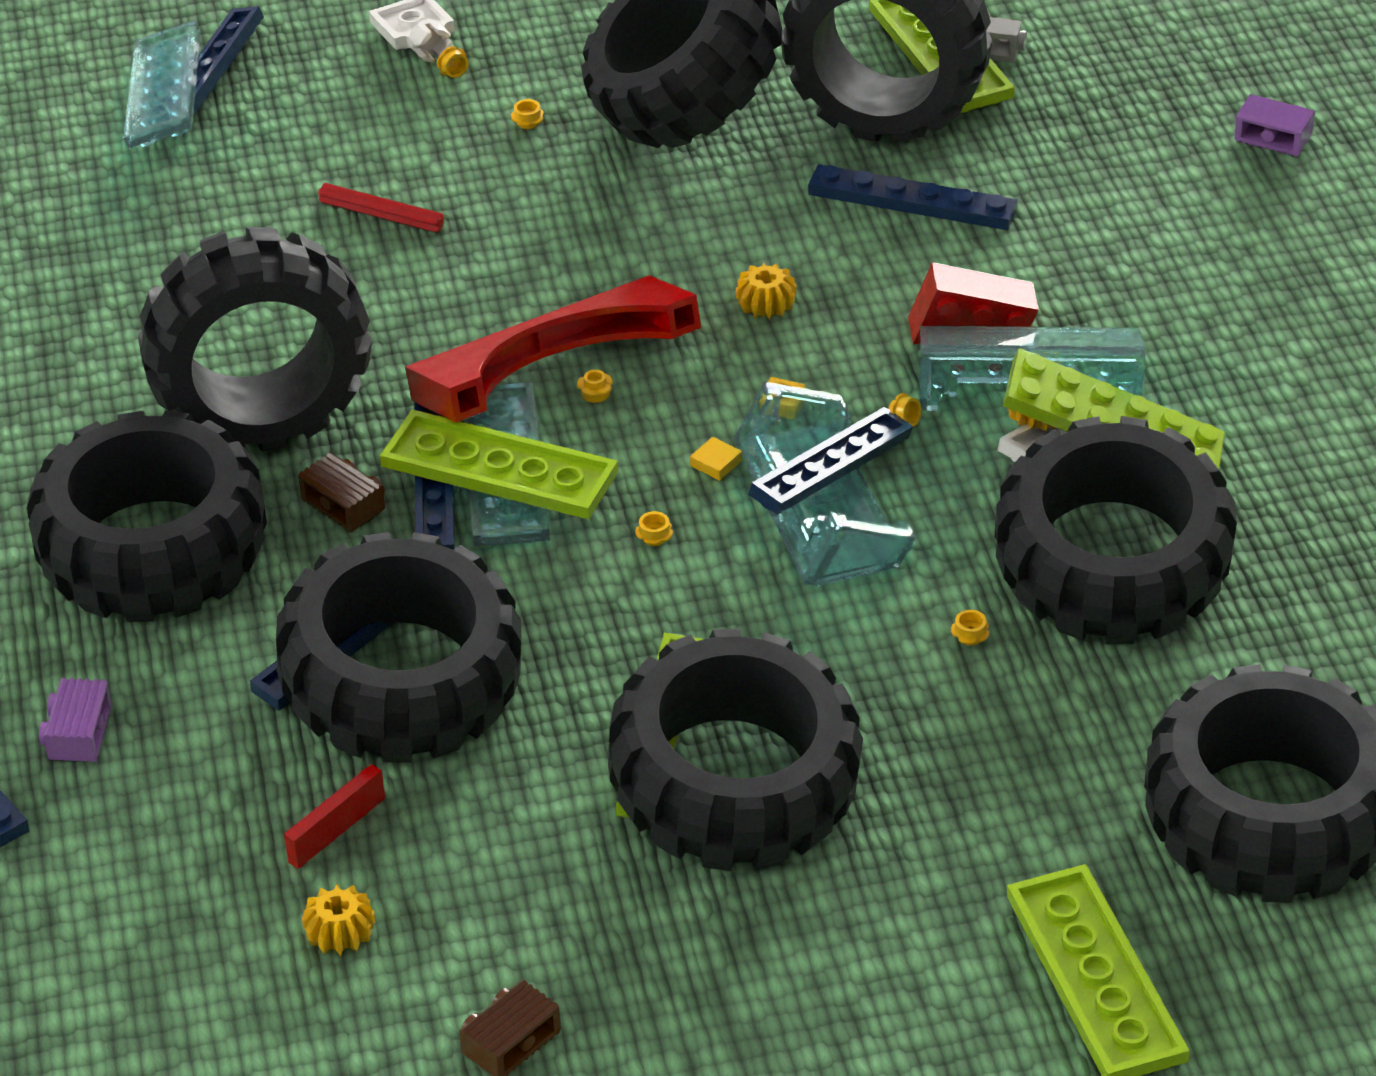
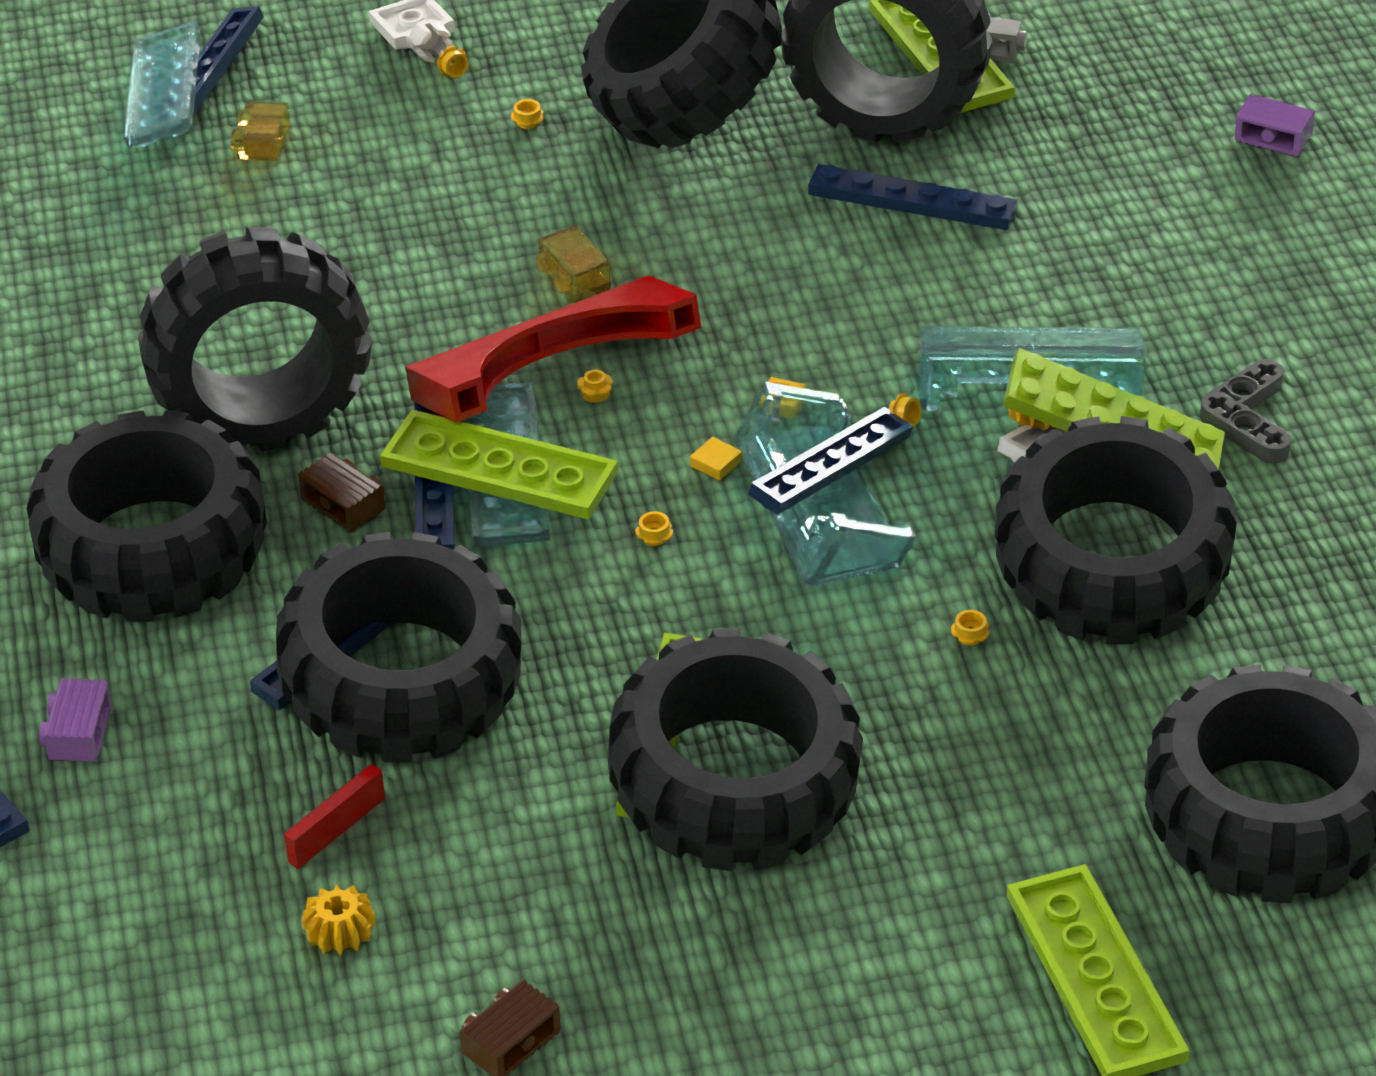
(261, 130): none -> clear yellow brick
(381, 207): red axle -> none
(574, 264): none -> clear yellow brick
(766, 290): yellow gear -> none
(971, 299): red wedge -> none
(1227, 410): none -> dark grey beam

